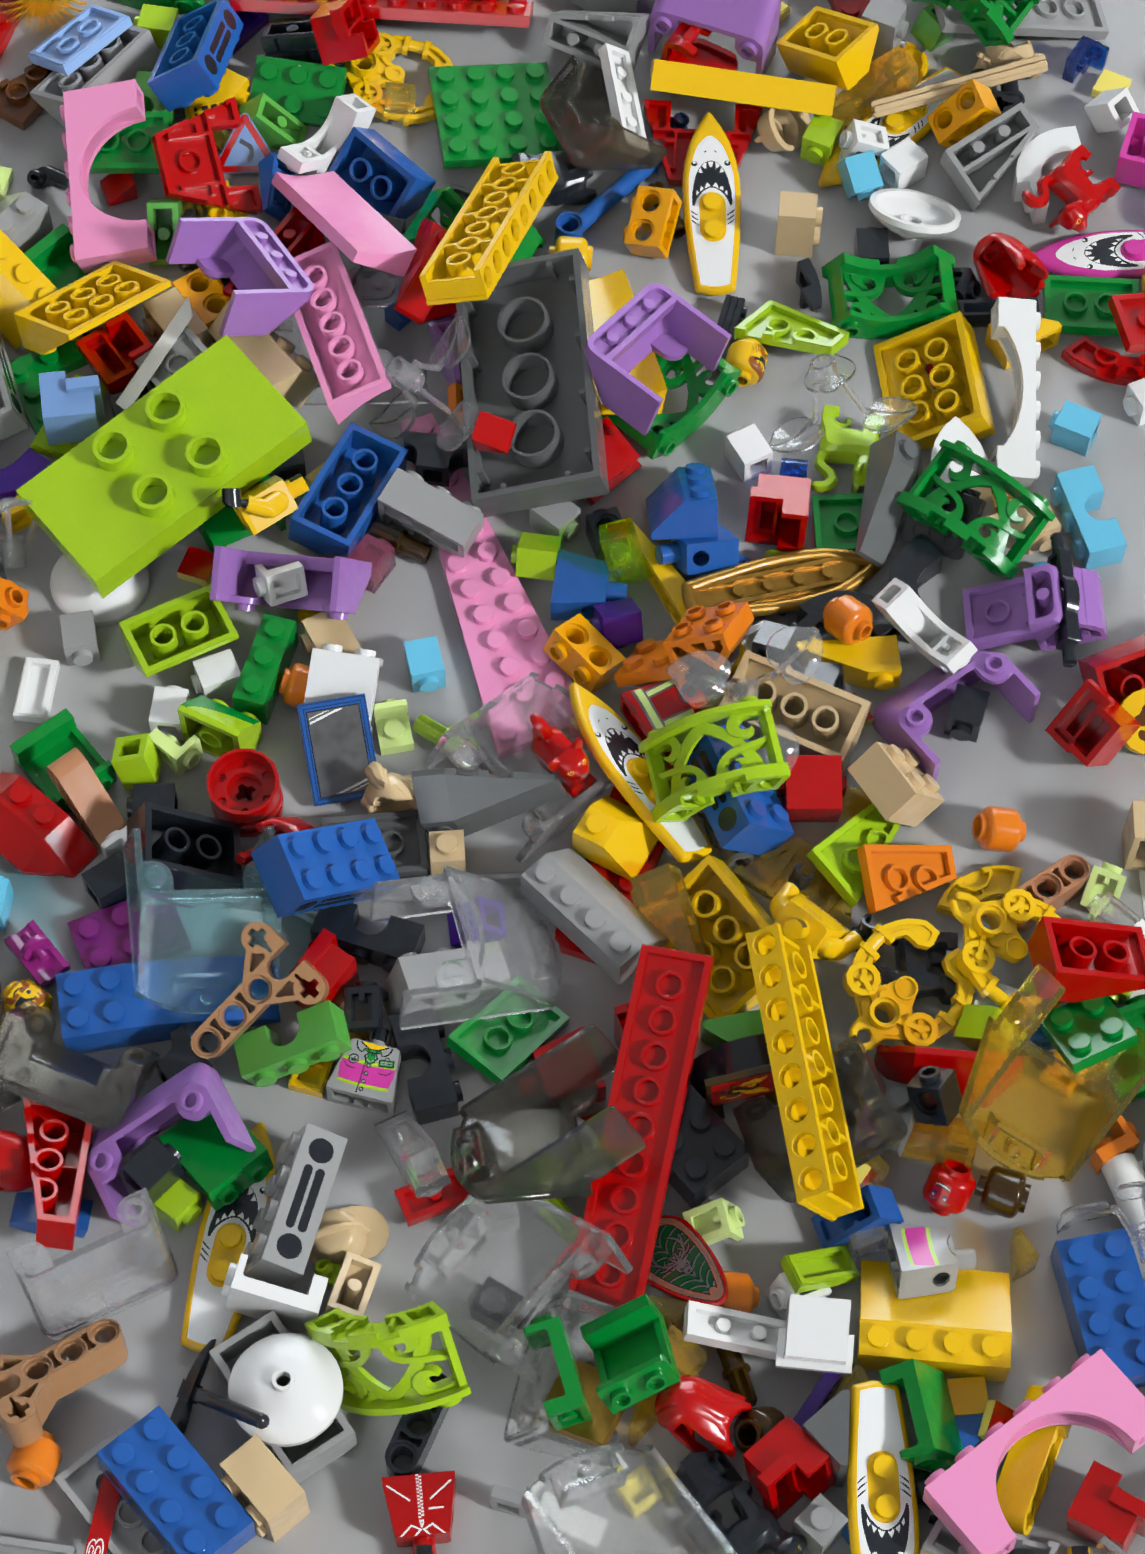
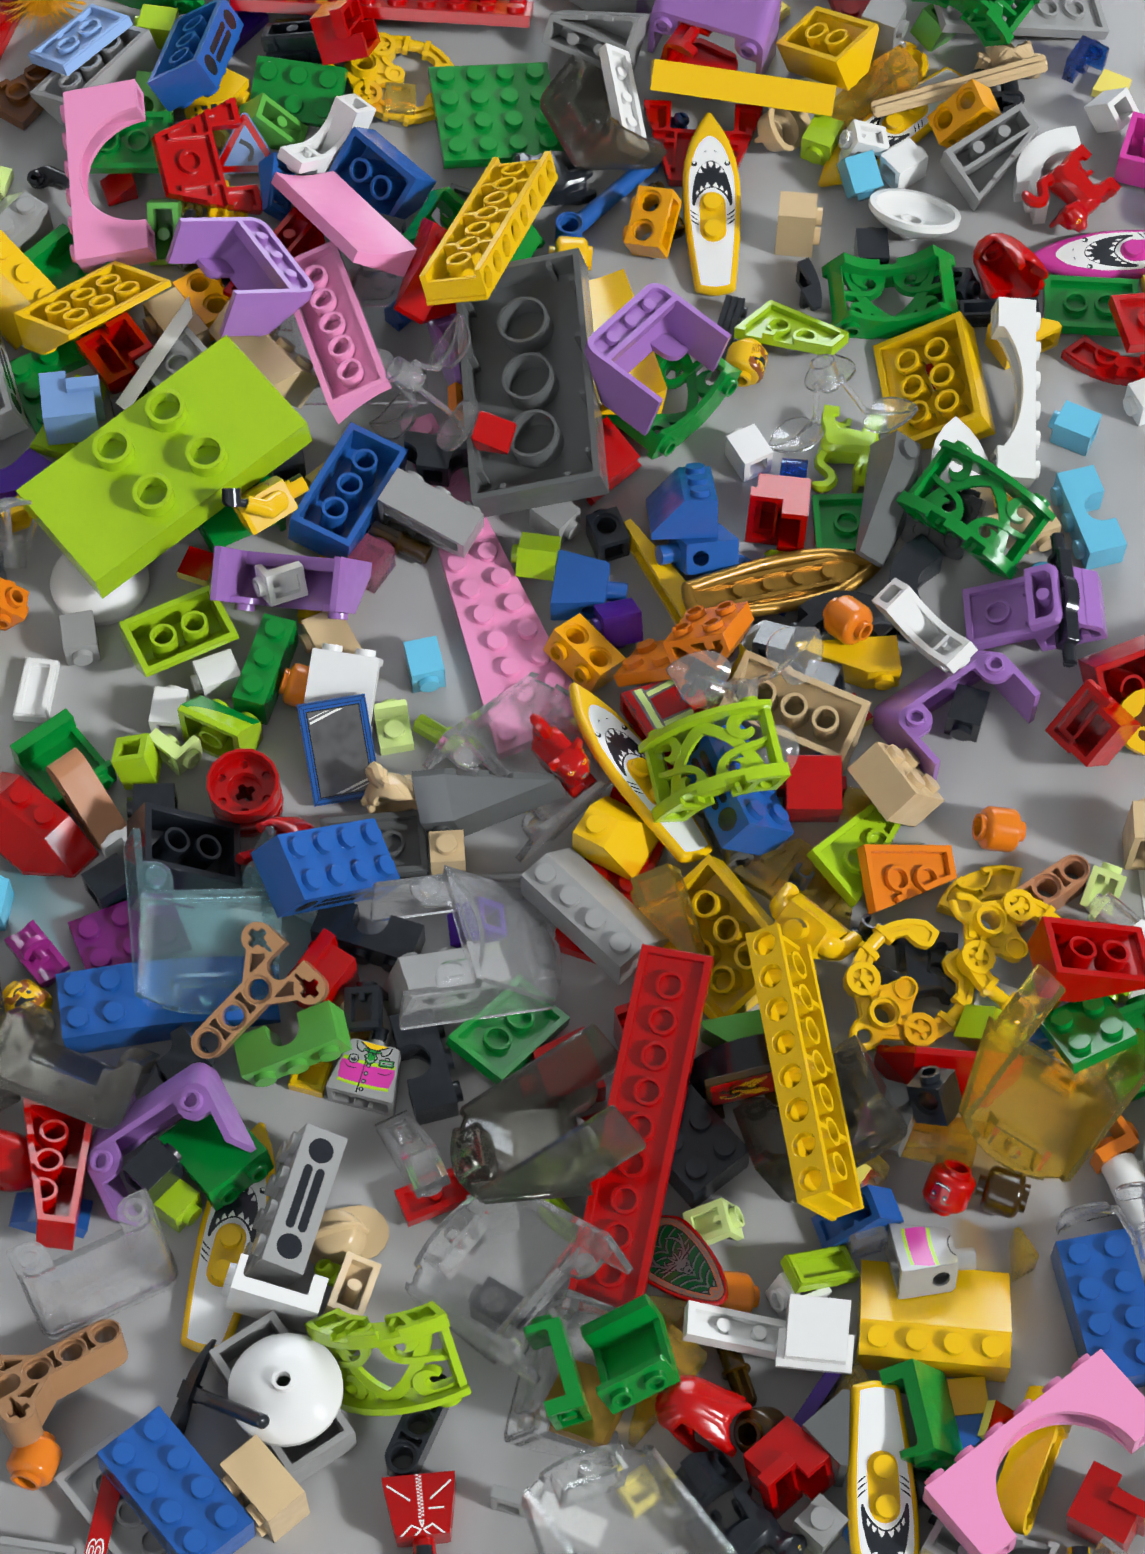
(623, 551): clear neon green slope -> none

